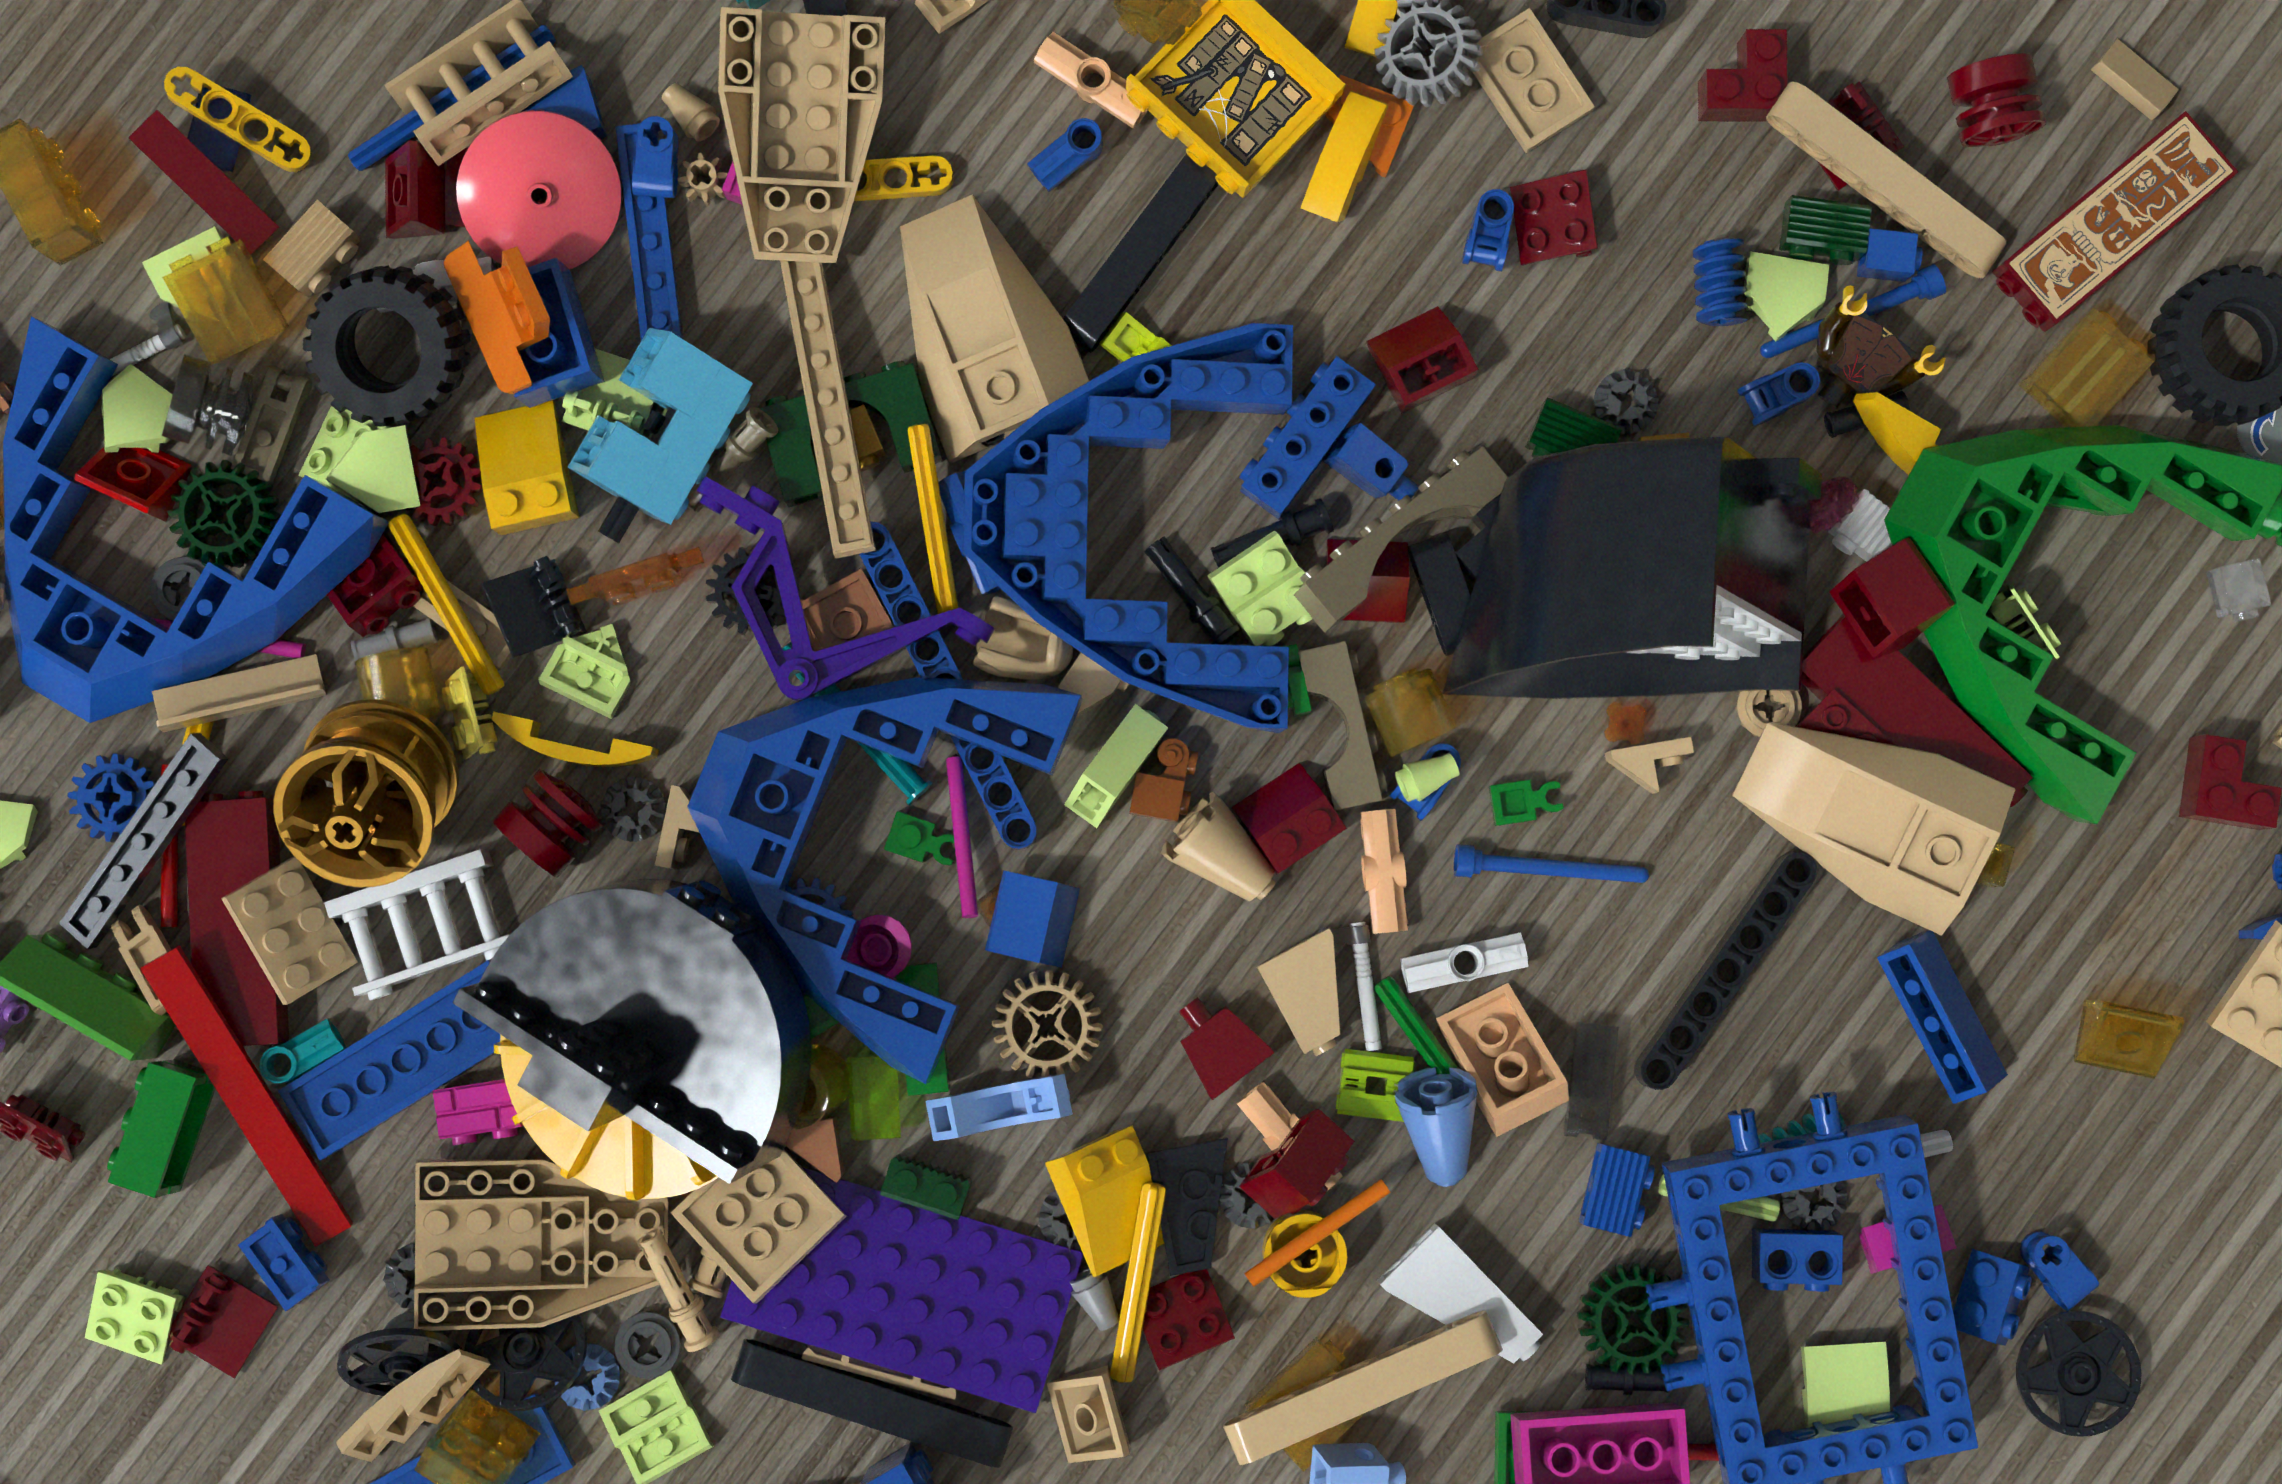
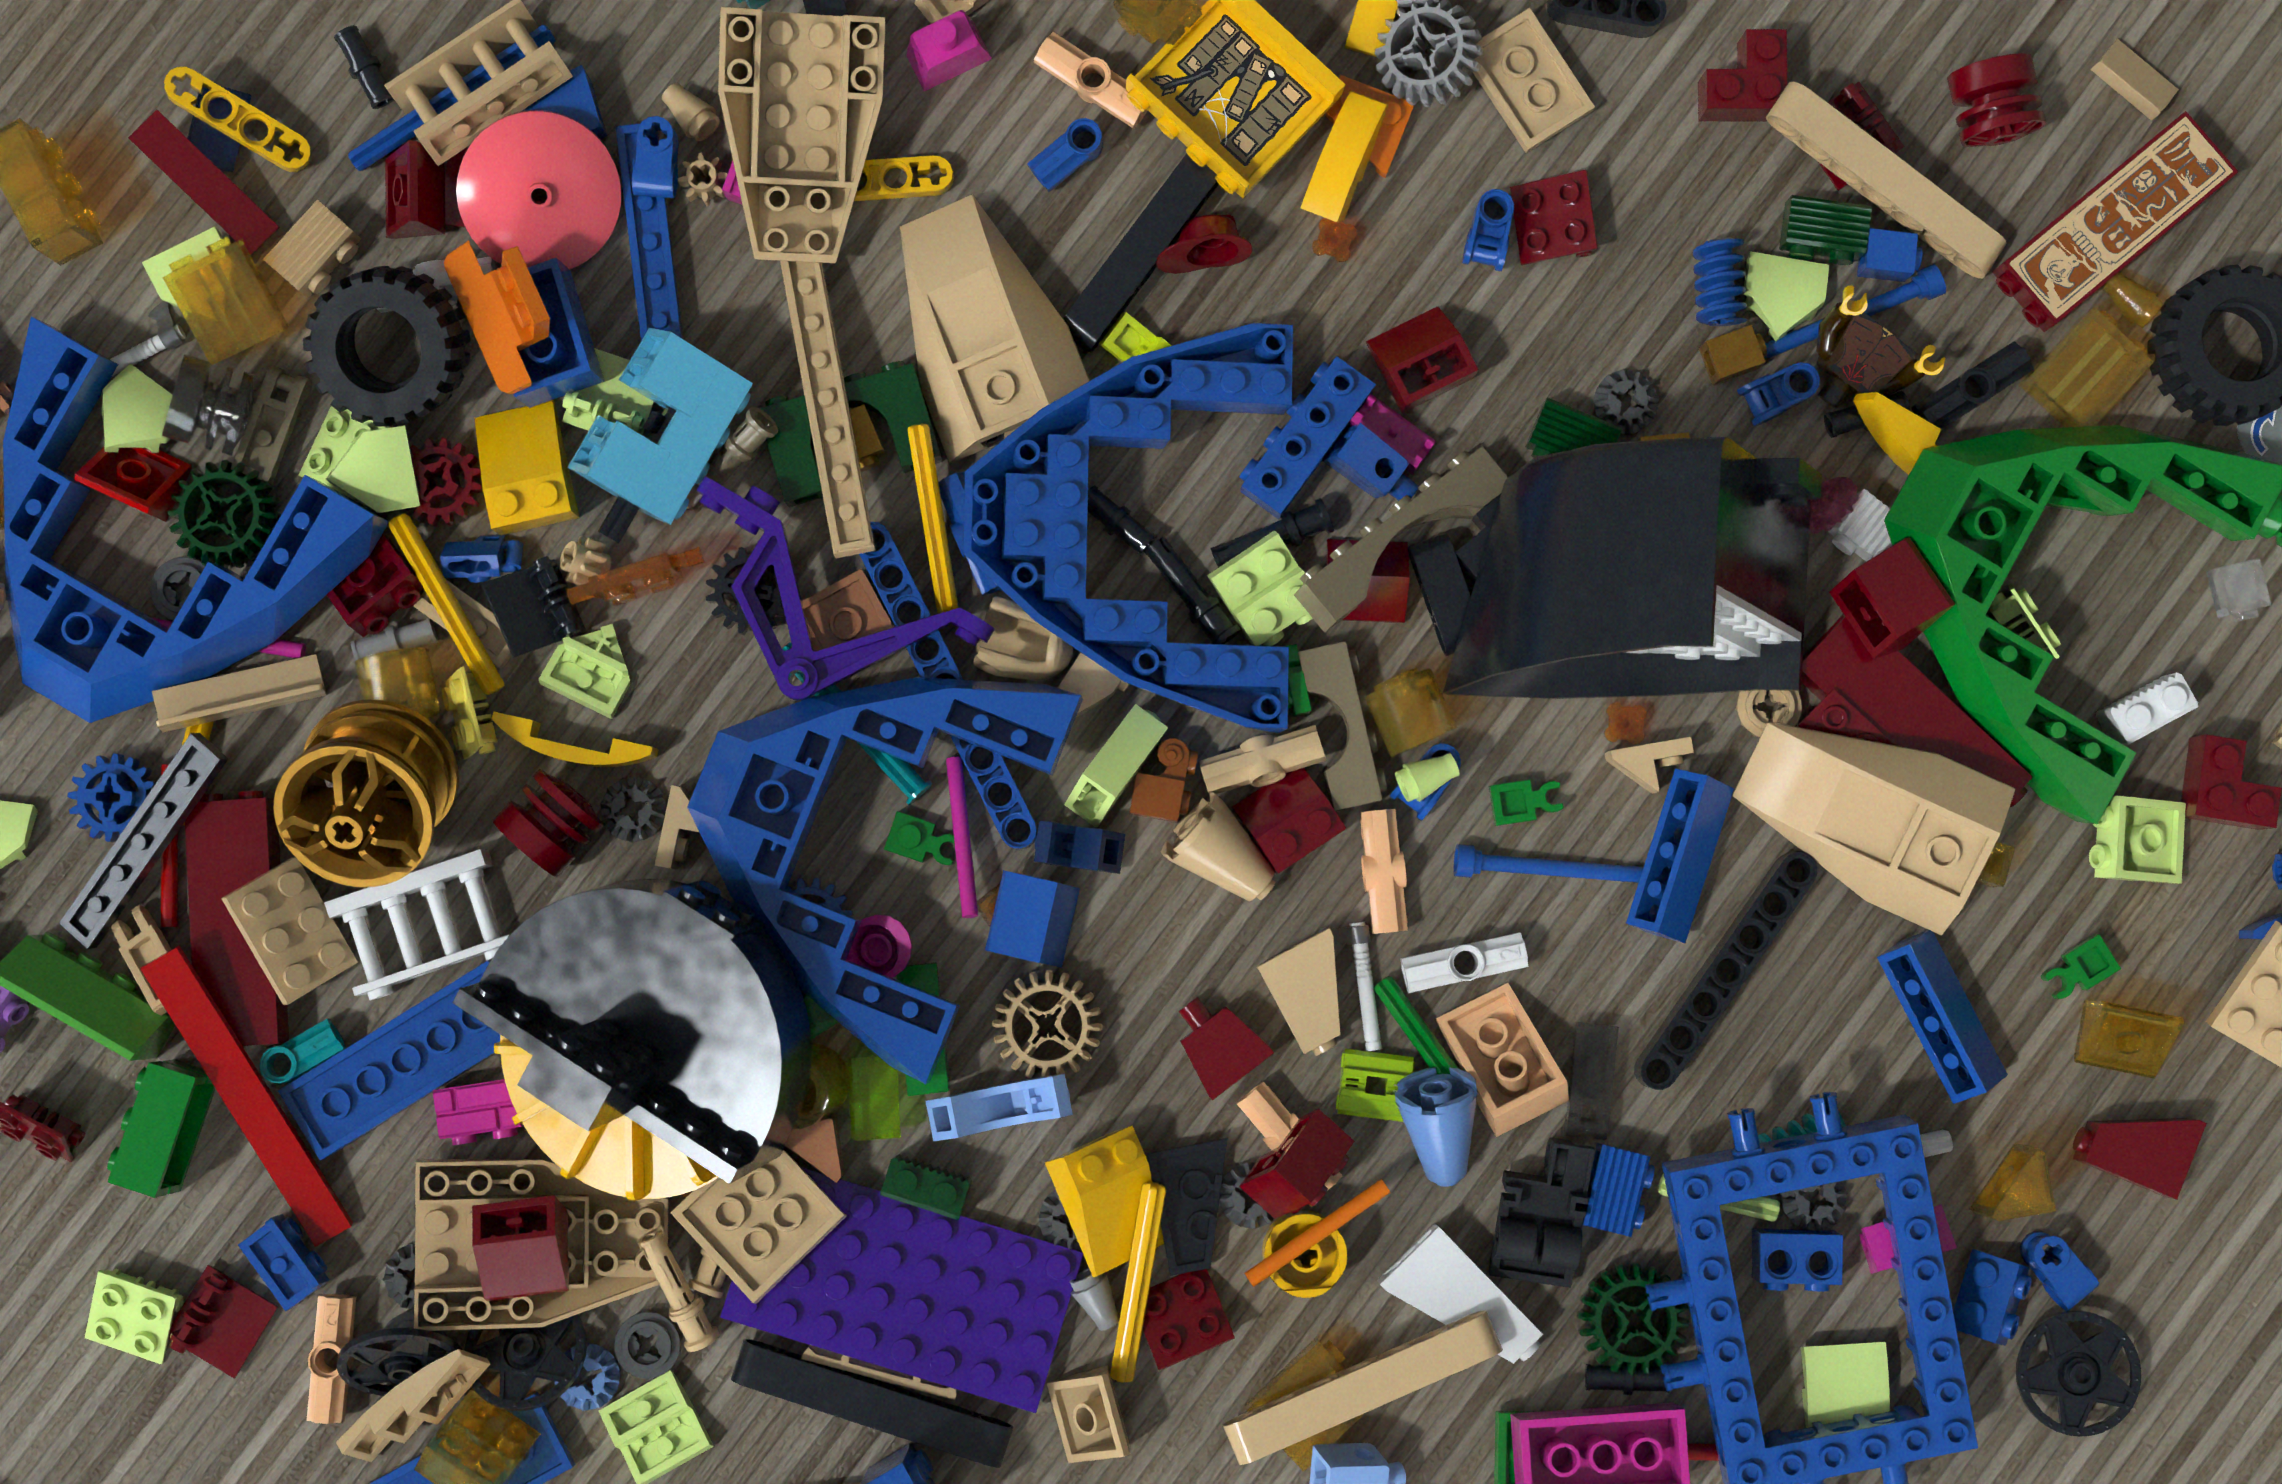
(332, 1330): none -> light nougat piece
(364, 66): none -> black pin
(481, 558): none -> blue piece
(521, 1247): none -> dark red slope
(584, 560): none -> tan gear
(946, 49): none -> dark pink torso
(1079, 847): none -> dark blue brick
(1119, 521): none -> black pin
(1205, 244): none -> dark red piece
(1262, 760): none -> tan piece
(1344, 233): none -> clear orange plate
(1395, 431): none -> dark pink hinge
(1540, 1222): none -> black plate
(1680, 855): none -> blue brick
(1733, 354): none -> pearl gold brick
(1990, 375): none -> black piece
(2017, 1186): none -> clear yellow slope
(2086, 965): none -> green plate
(2133, 299): none -> clear yellow cone
(2140, 840): none -> yellowish green plate
(2142, 1151): none -> dark red slope
(2147, 709): none -> white brick

